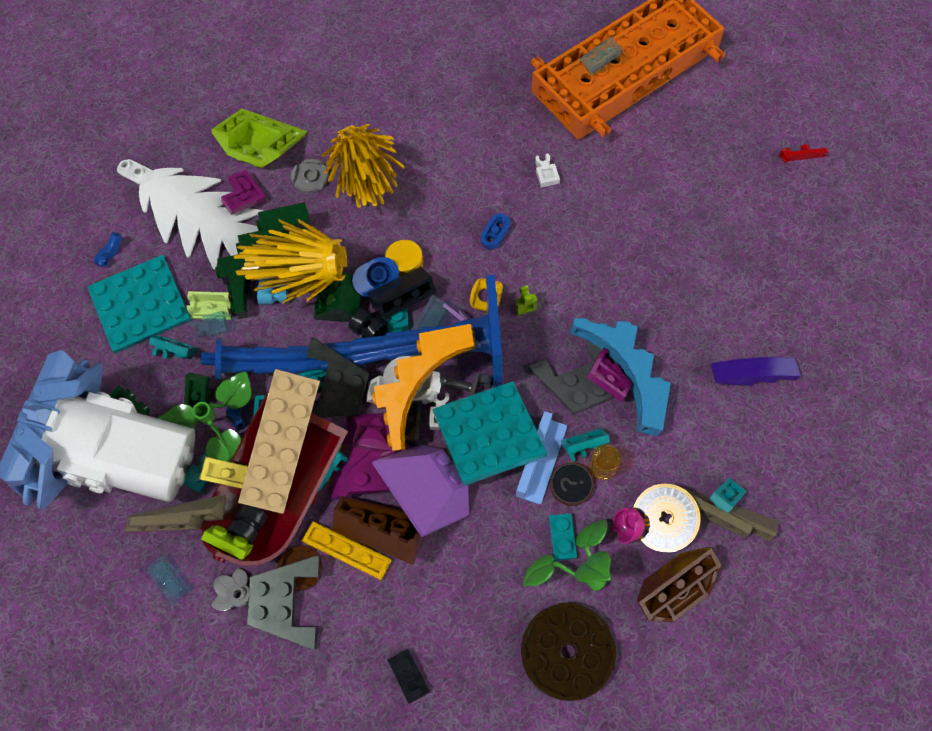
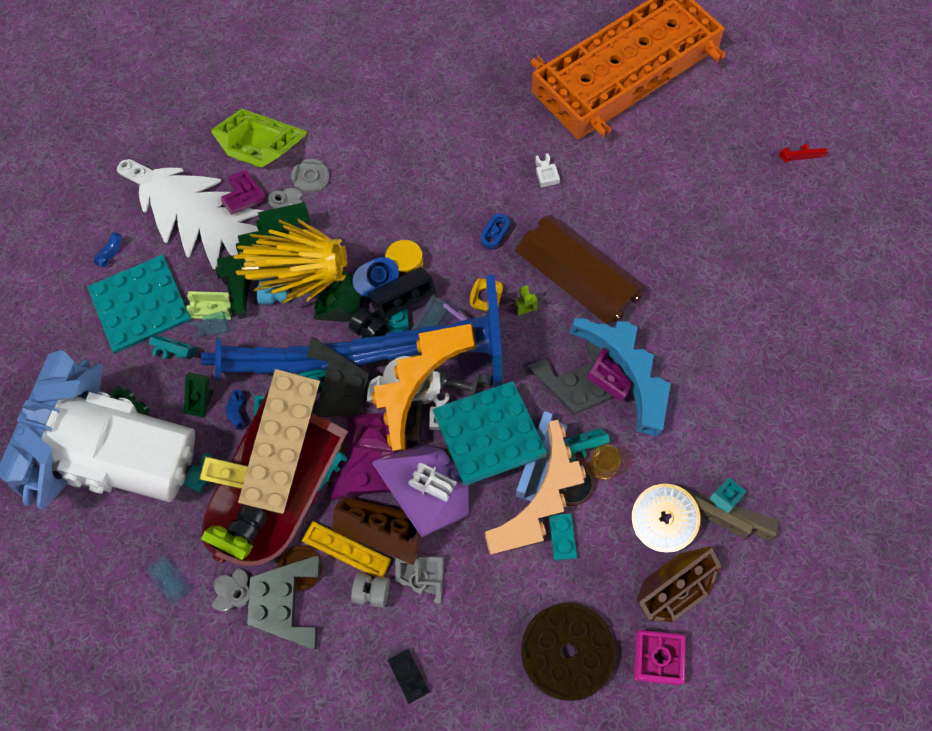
(178, 517): dark tan wedge -> none
(232, 392): bright green plant -> none
(289, 197): none -> light grey plate
(360, 160): yellow plant -> none
(378, 591): none -> light grey wheel
(418, 577): none -> light grey slope
(436, 483): none -> white arm
(560, 474): none -> light nougat arch
(580, 269): none -> reddish brown panel
(593, 572): bright green plant -> none
(601, 55): clear light blue plate -> none
(631, 521): dark pink hair -> none
(671, 647): none -> dark pink brick
(753, 370): dark purple slope -> none

